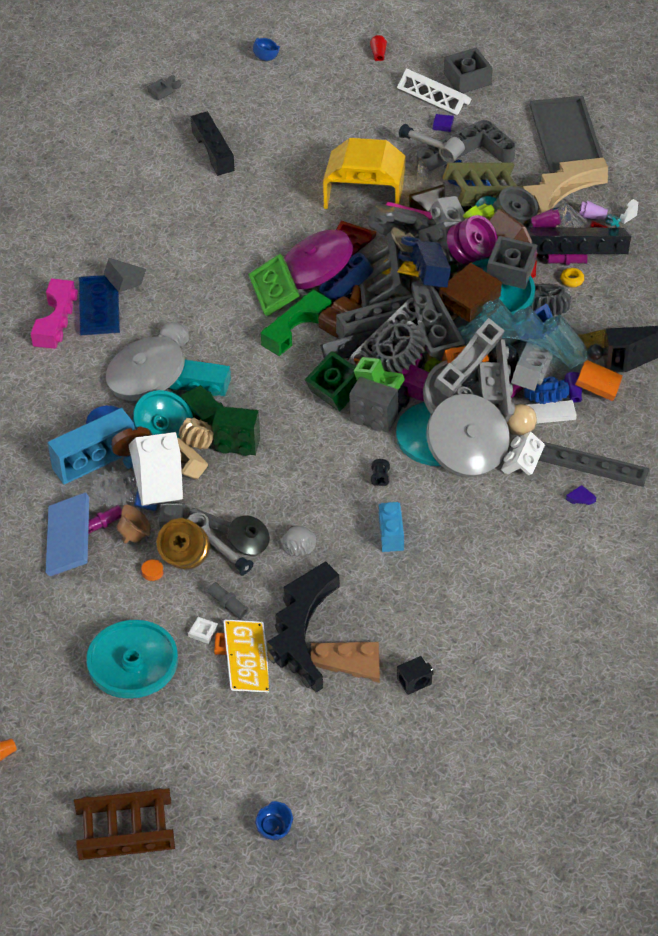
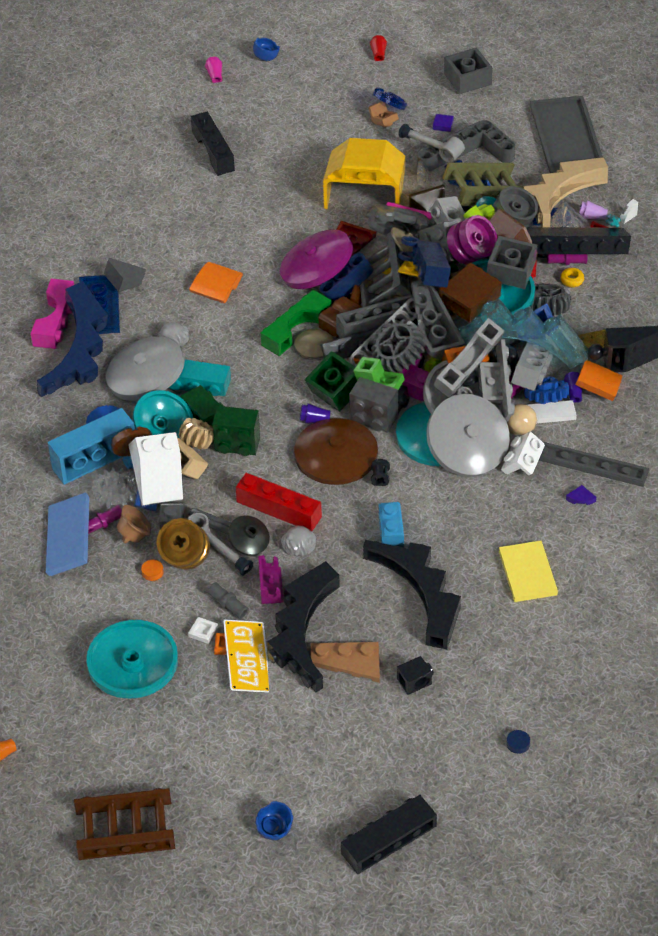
(87, 343): none -> dark blue arch
(164, 88): dark grey plate -> none
(214, 68): none -> dark pink cone
(215, 282): none -> orange slope
(270, 581): none -> magenta hinge
(273, 285): bright green tile -> none
(278, 501): none -> red brick
(309, 342): none -> dark tan dish
(312, 414): none -> dark purple cone
(335, 451): none -> reddish brown dish
(381, 116): none -> medium nougat bracket
(388, 834): none -> black brick
(390, 98): none -> clear blue tile
(428, 582): none -> black arch
(437, 87): white fence -> none
(518, 741): none -> dark blue tile
(528, 571): none -> light yellow tile
(547, 219): magenta cone -> none

